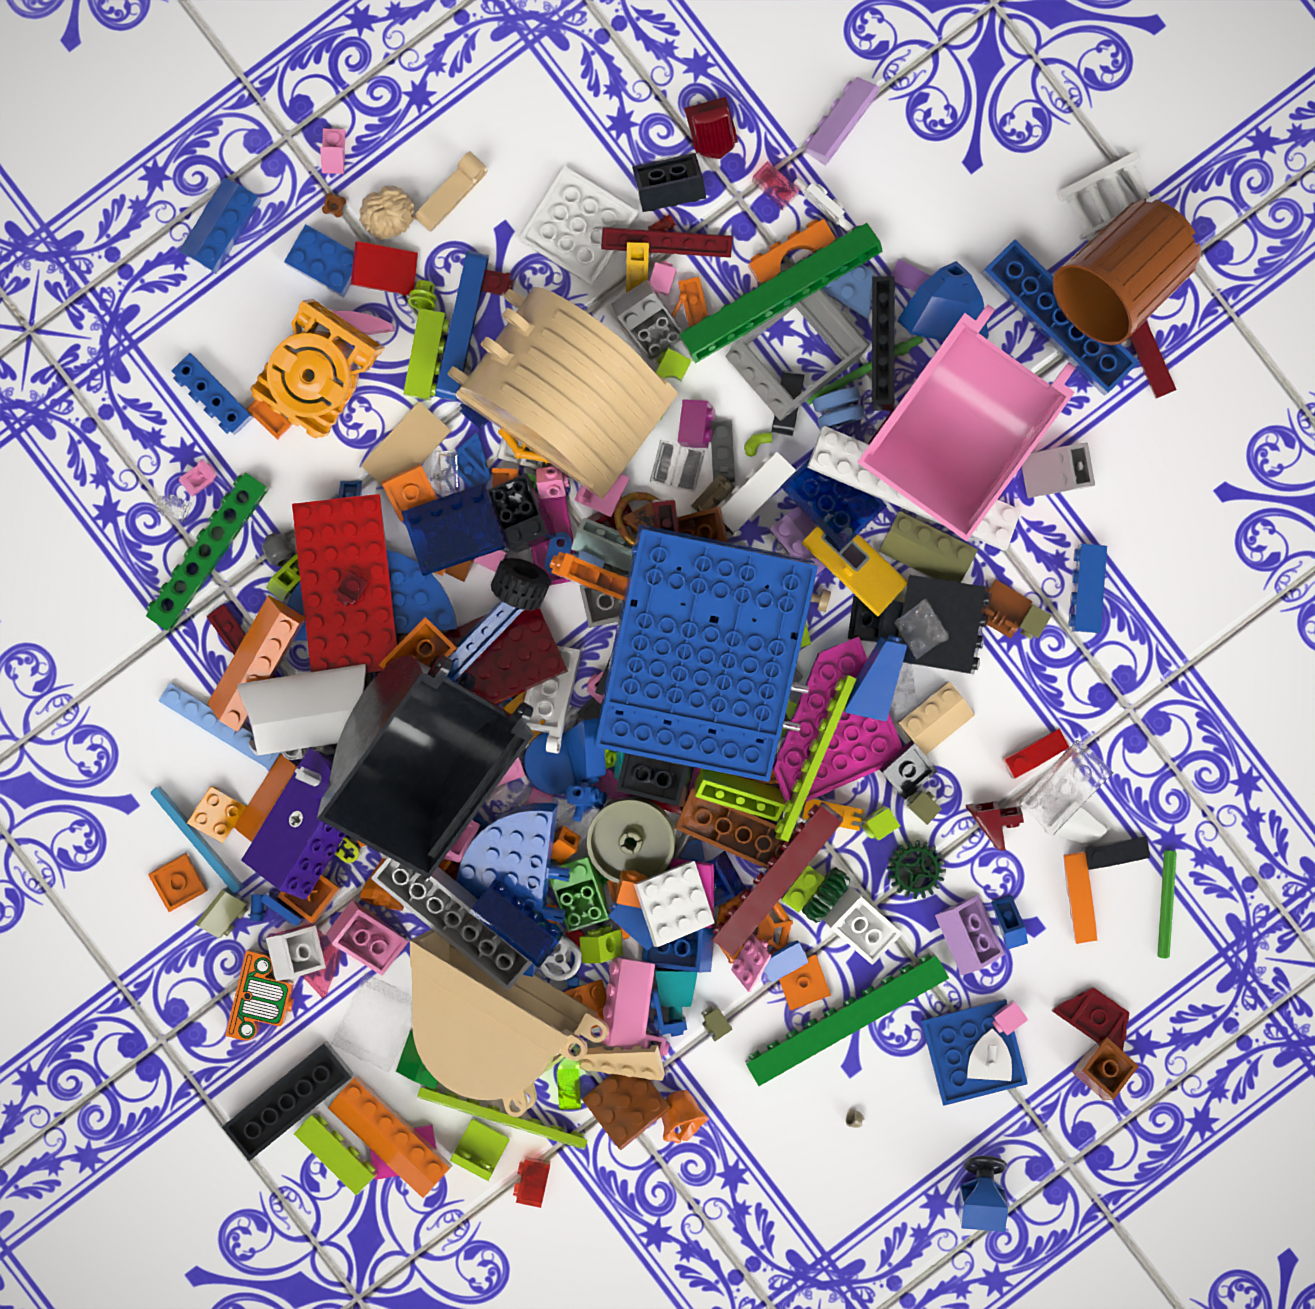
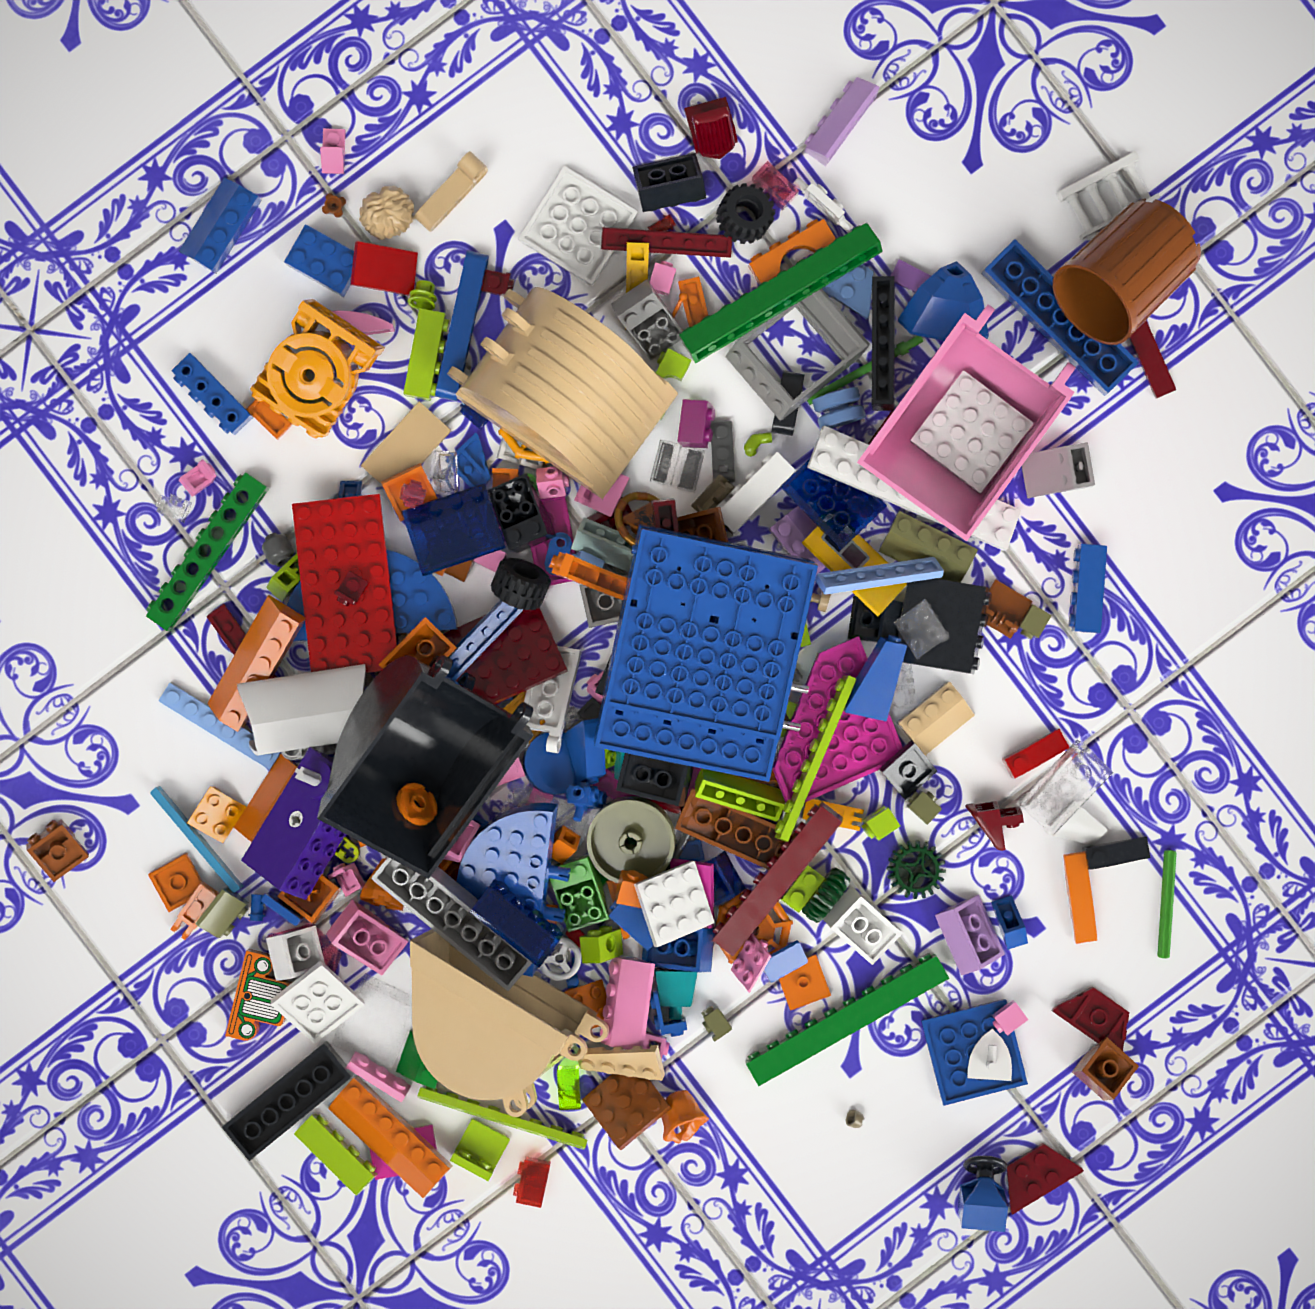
(56, 849): none -> dark orange plate
(195, 908): none -> orange hinge
(317, 1002): none -> white plate
(348, 878): none -> bright pink bracket
(378, 1076): none -> bright pink plate
(411, 812): none -> orange tile
(412, 494): none -> clear pink gear
(736, 226): none -> black tyre
(879, 575): none -> light blue plate
(971, 431): none -> white plate
(1037, 1175): none -> dark red wing

